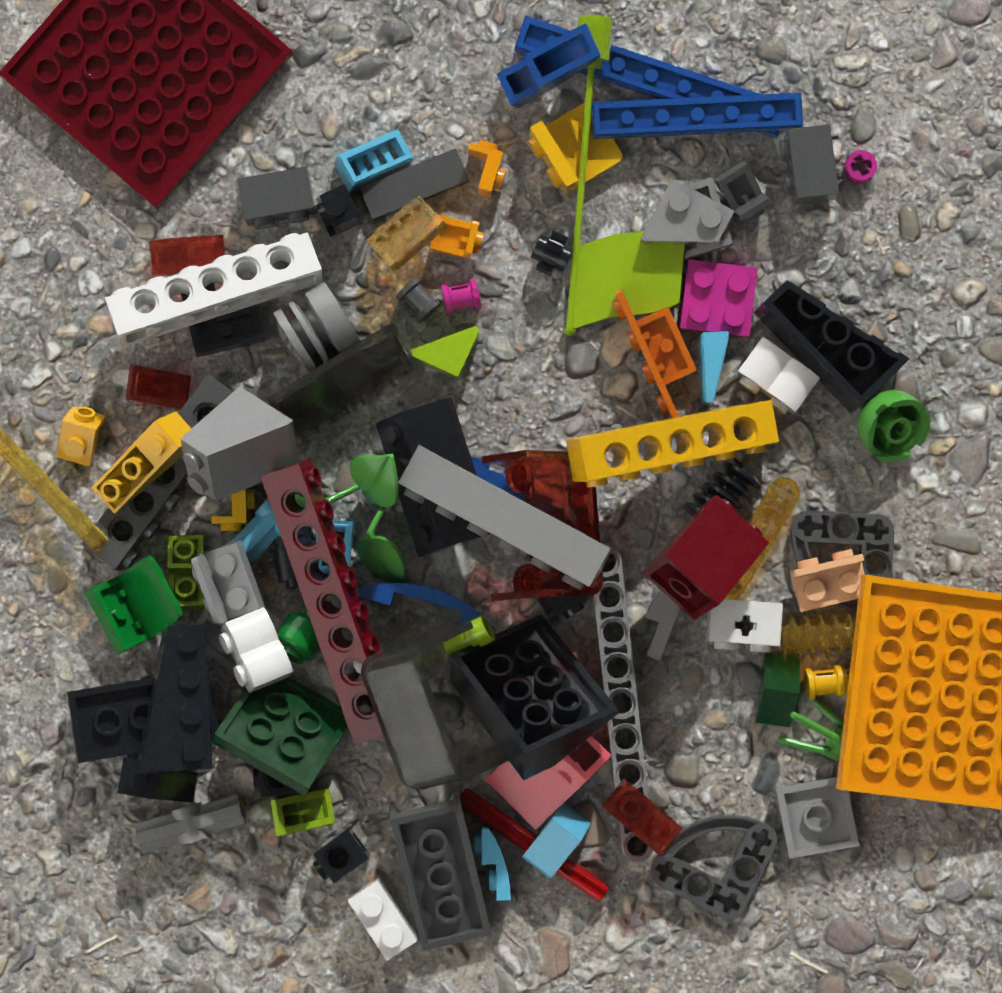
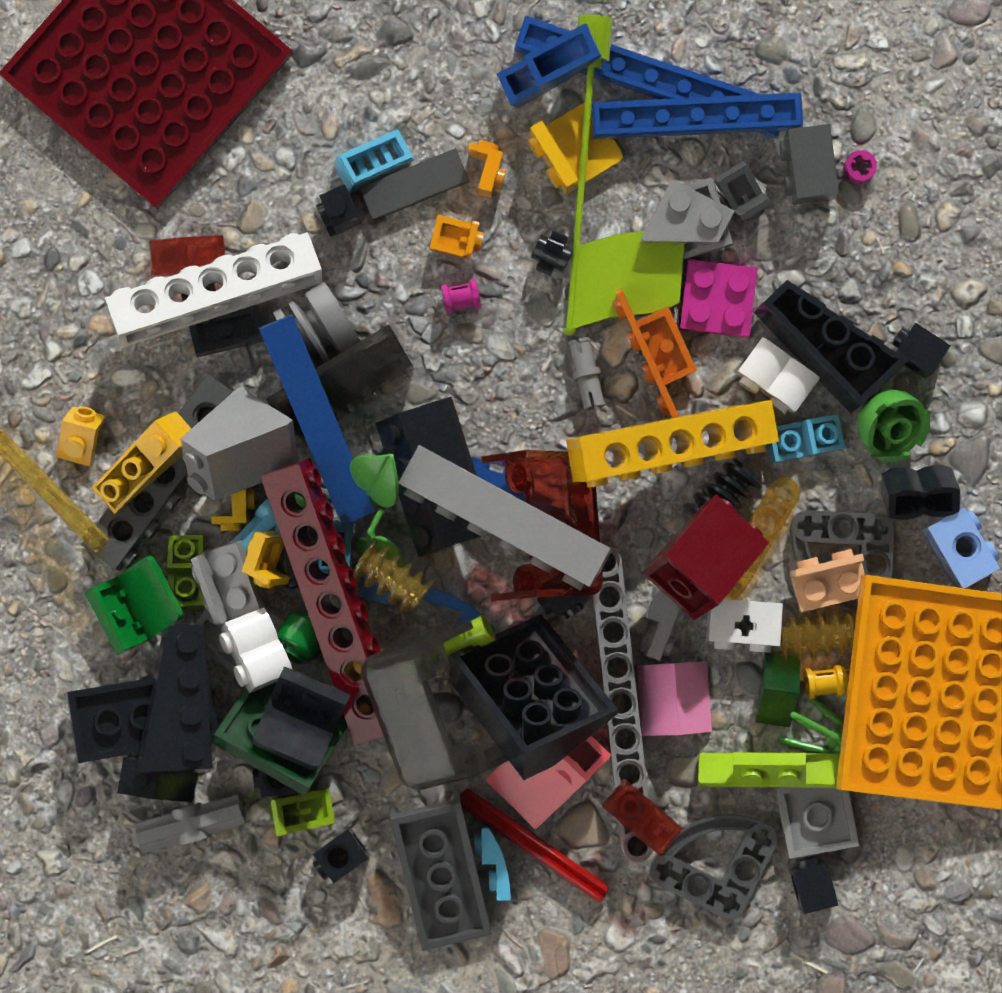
(157, 388): clear red slope -> none
(262, 559): none -> yellow bracket
(277, 197): dark grey brick -> none
(300, 719): none -> black bracket
(315, 417): none -> blue tile
(383, 918): white brick -> none
(392, 578): none -> clear yellow piece
(406, 233): clear yellow bracket -> none
(418, 300): dark grey bush -> none
(449, 353): lime slope -> none
(557, 840): medium azure slope -> none
(586, 374): none -> light grey pin
(674, 698): none -> bright pink slope
(711, 356): medium azure slope -> none
(768, 770): none -> lime bracket
(807, 439): none -> medium azure slope
(813, 885): none -> black brick
(921, 347): none -> black brick
(925, 491): none -> black brick
(943, 537): none -> light blue brick

